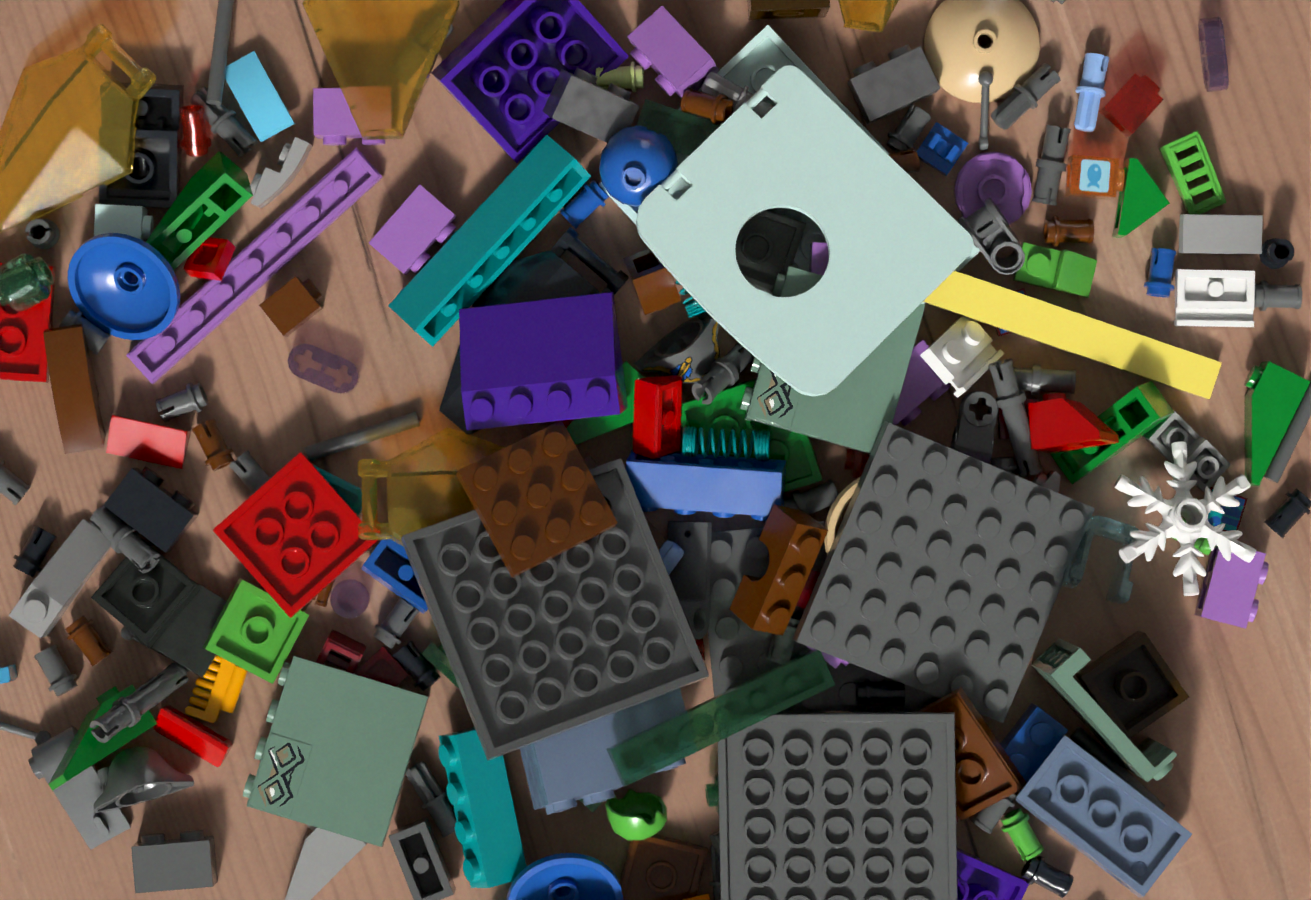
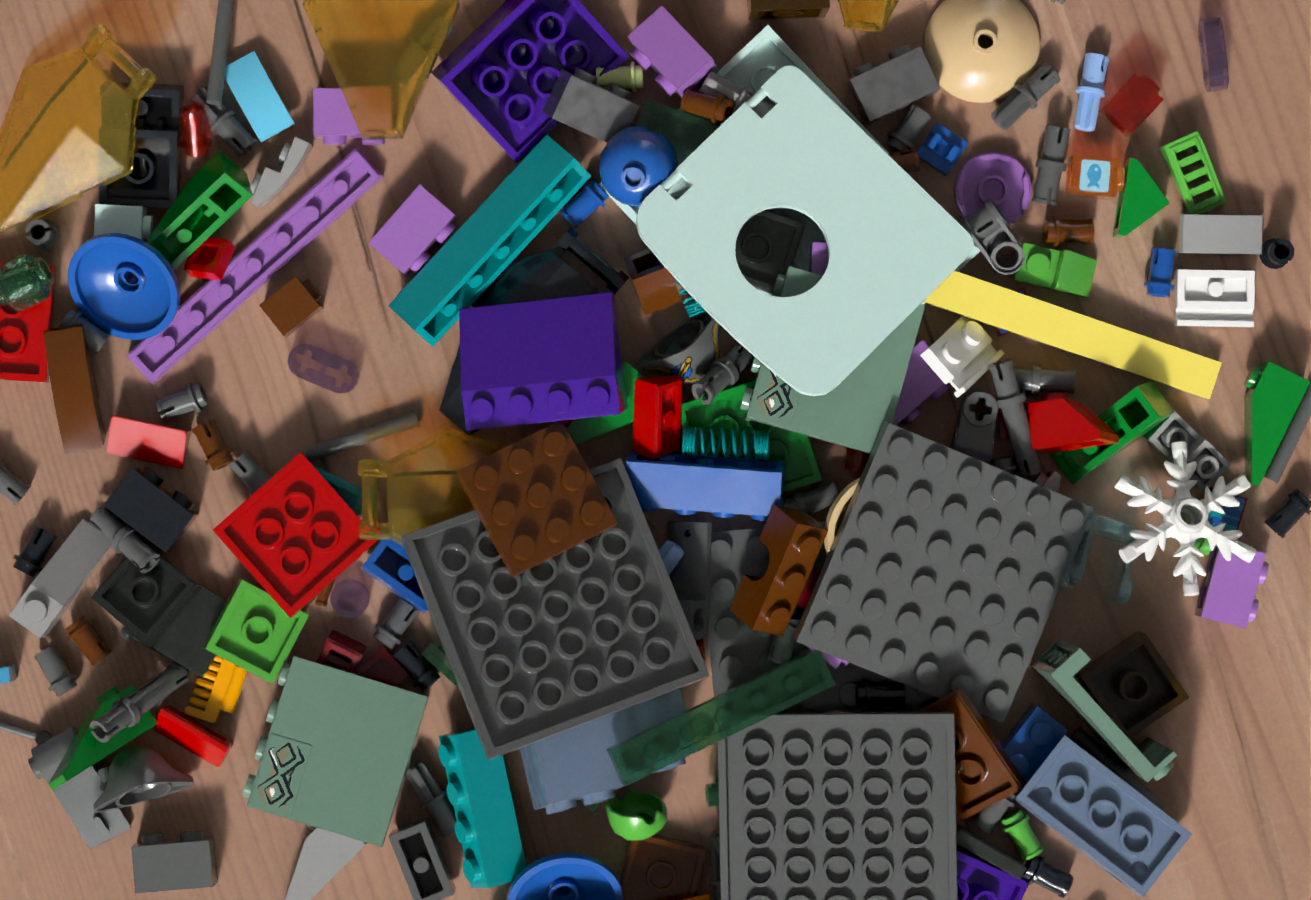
(985, 79): dark grey hinge -> none
(990, 852): none -> pearl dark grey tile
(1277, 296): dark grey pin -> none

